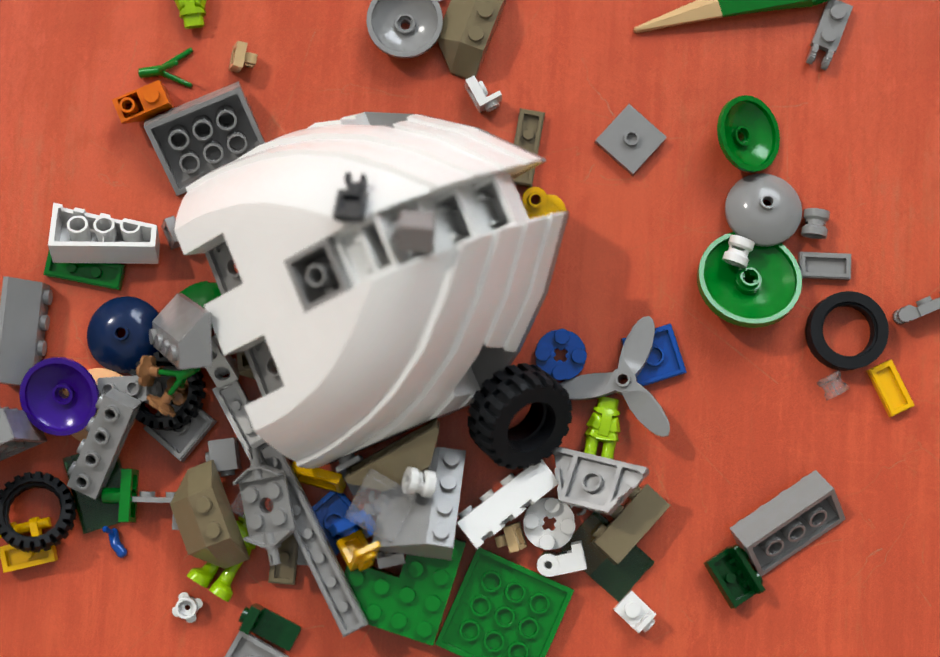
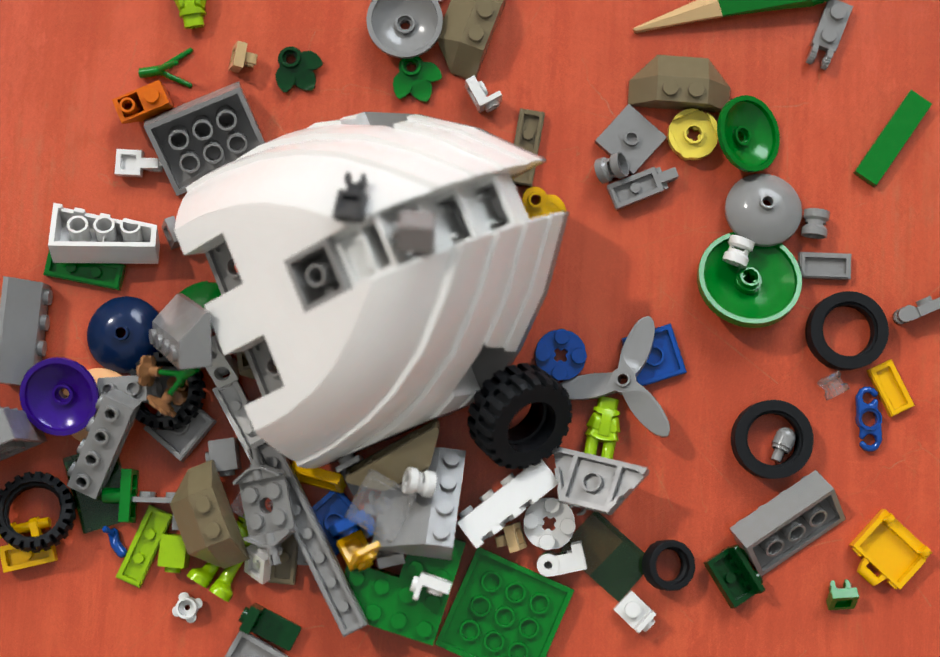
(132, 163): none -> white plate
(144, 546): none -> lime tile
(173, 553): none -> lime brick
(258, 564): none -> white bracket
(298, 73): none -> dark green plate
(417, 81): none -> green plate
(435, 584): none -> white bracket
(611, 167): none -> light grey wheel
(629, 523): dark tan brick -> none
(640, 186): none -> light grey hinge
(679, 85): none -> dark tan wedge
(686, 559): none -> black tyre
(698, 121): none -> light yellow plate
(782, 443): none -> light grey cylinder
(803, 433): none -> black tyre
(842, 597): none -> tile
(876, 428): none -> blue piece
(889, 550): none -> yellow piece
(892, 138): none -> green tile

